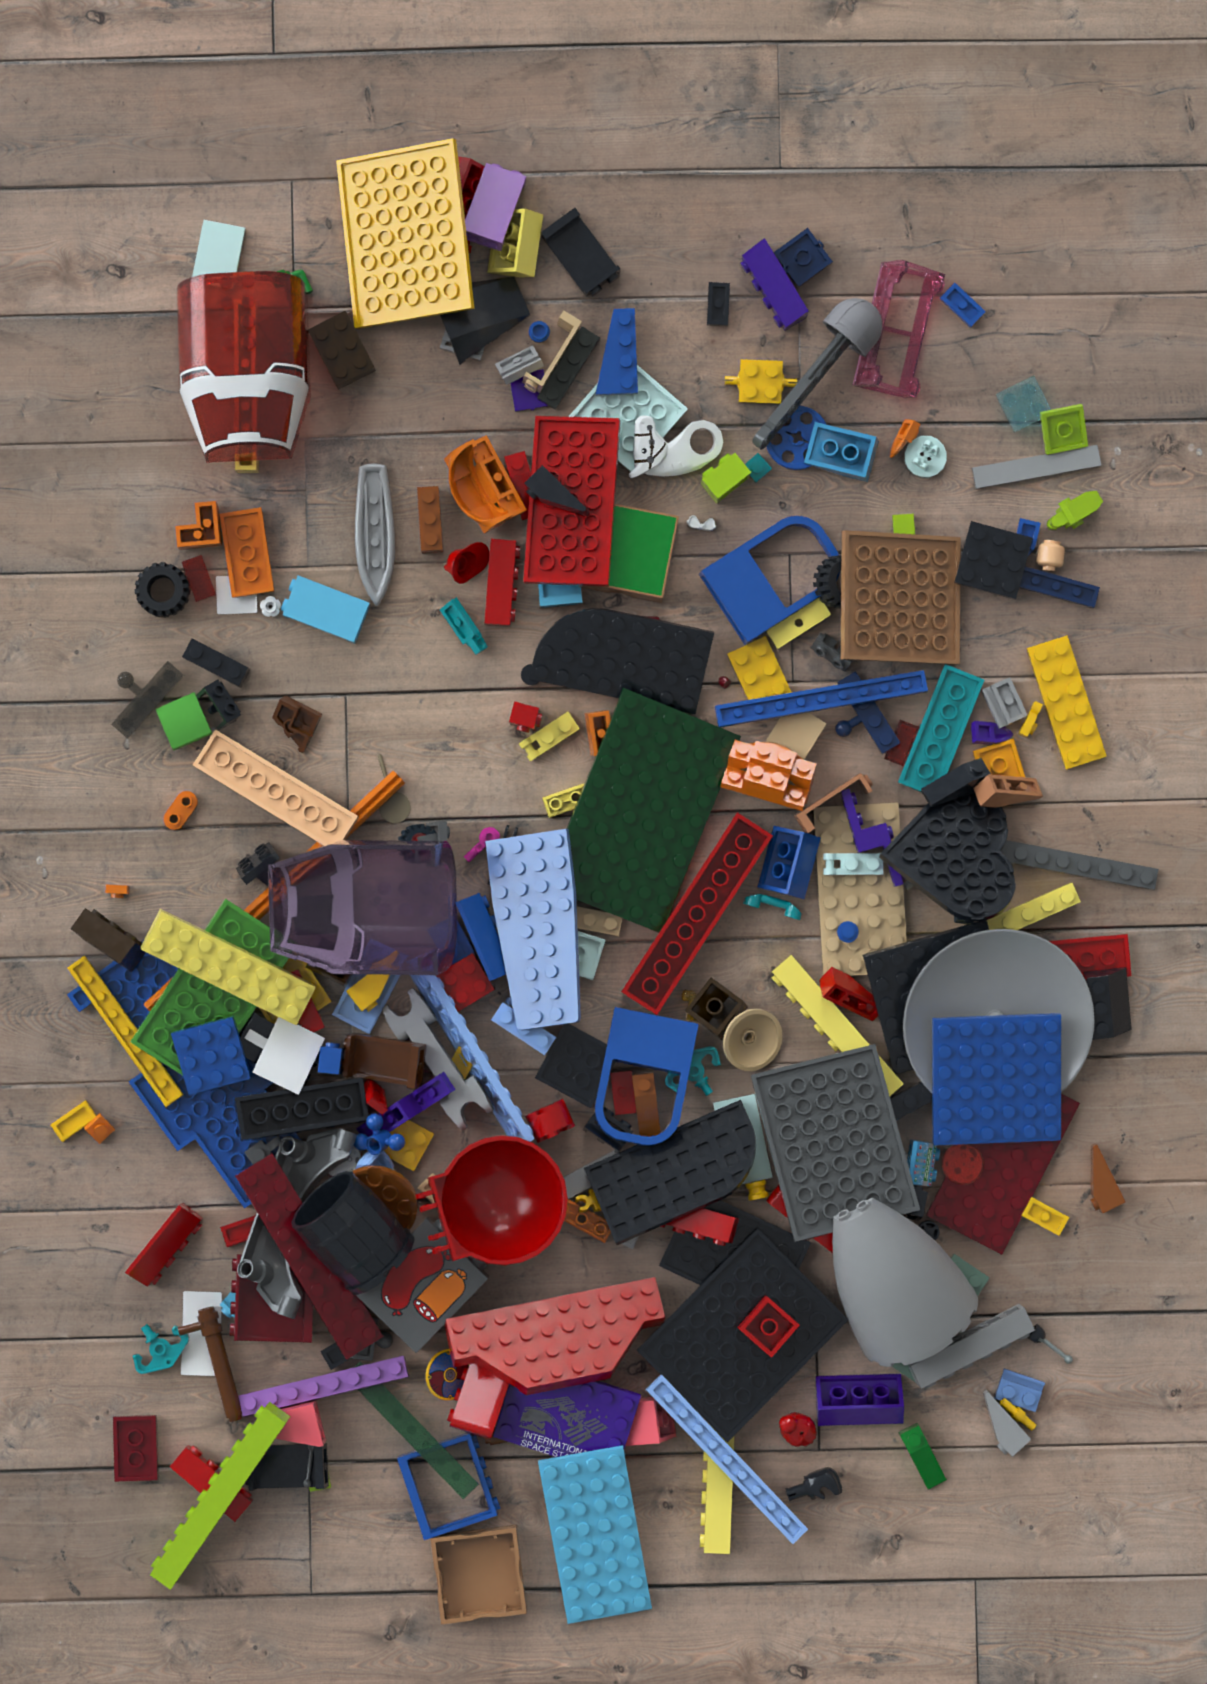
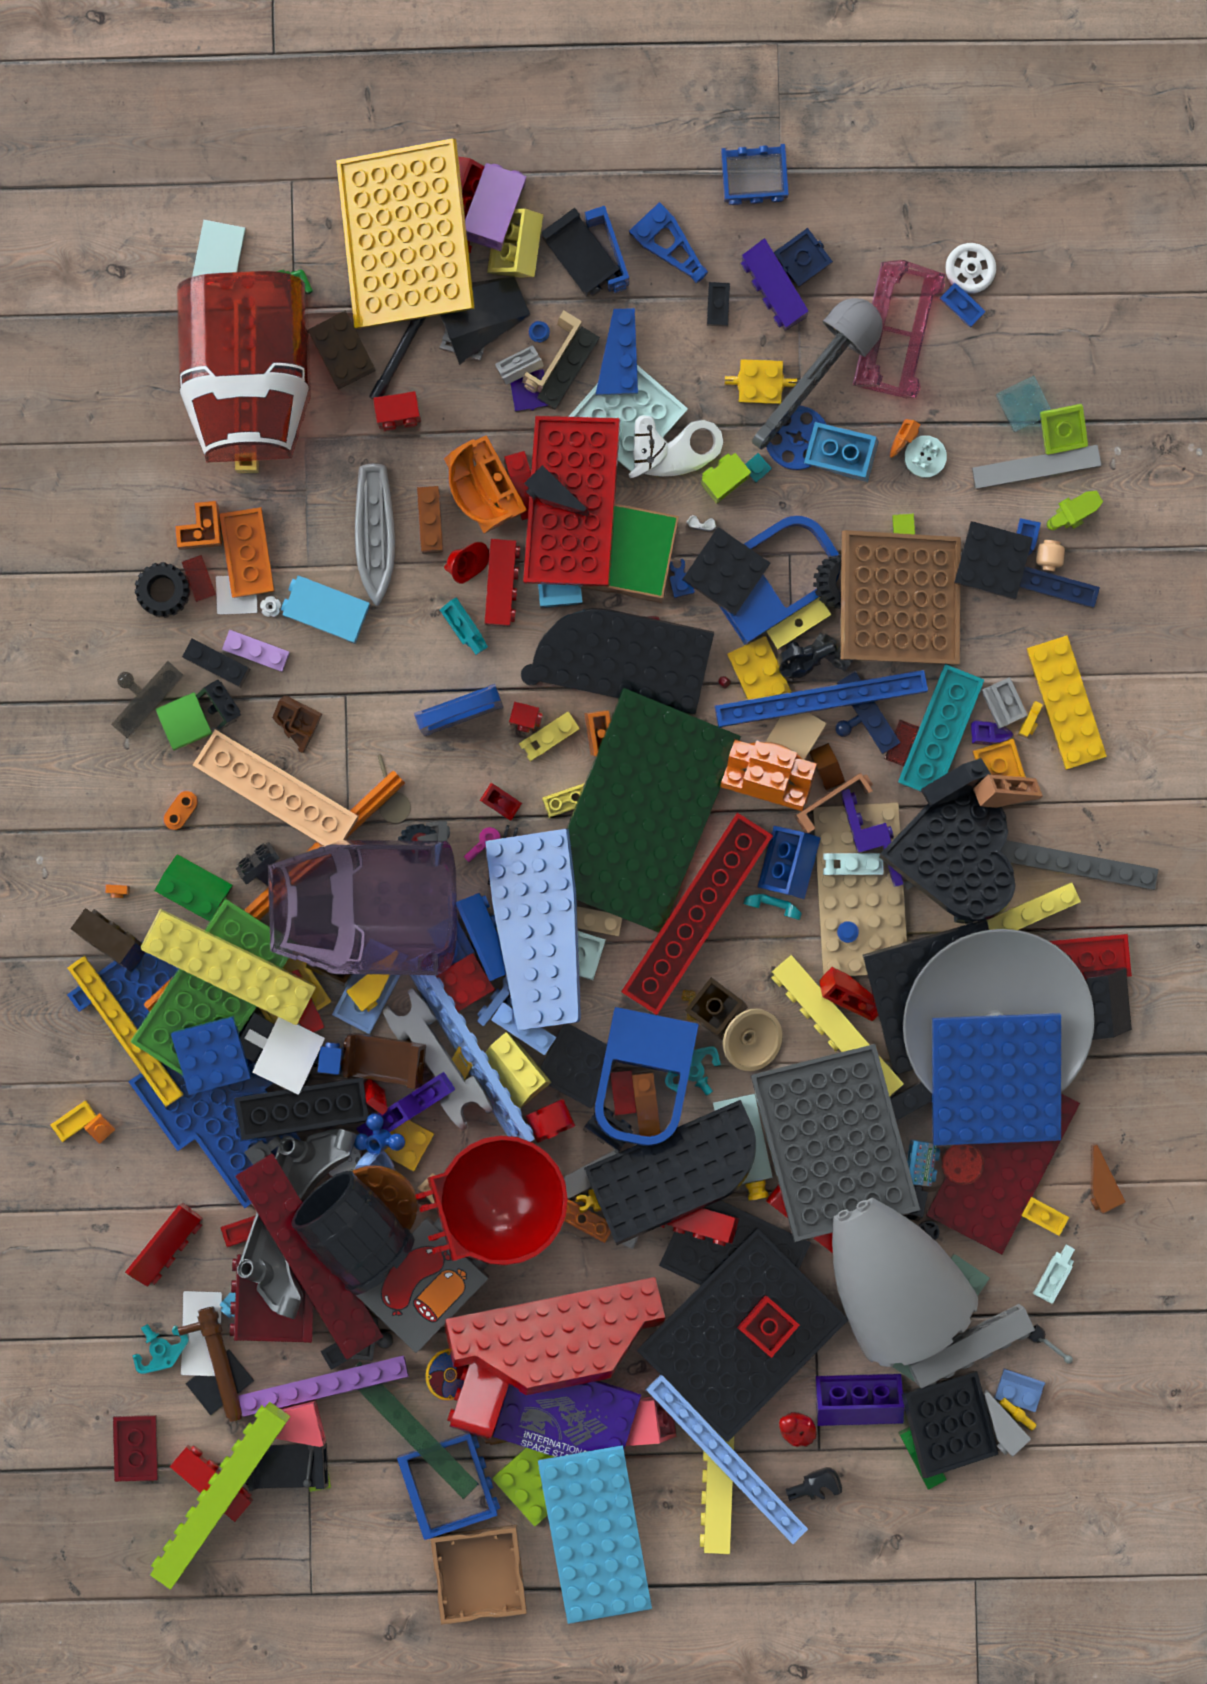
(193, 887): none -> green slope
(206, 1387): none -> black window
(255, 650): none -> lavender plate
(383, 383): none -> black piece
(397, 411): none -> red brick
(458, 710): none -> blue window
(497, 998): none -> medium blue hinge
(500, 801): none -> red slope
(516, 1069): none -> light yellow slope
(523, 1484): none -> lime plate
(599, 216): none -> blue panel
(653, 224): none -> blue plate
(678, 586): none -> blue plate
(726, 571): none -> black plate
(754, 174): none -> window
(803, 659): none -> black pin
(827, 766): none -> reddish brown slope
(950, 1424): none -> black plate
(982, 254): none -> white plate
(1055, 1275): none -> light aqua hinge

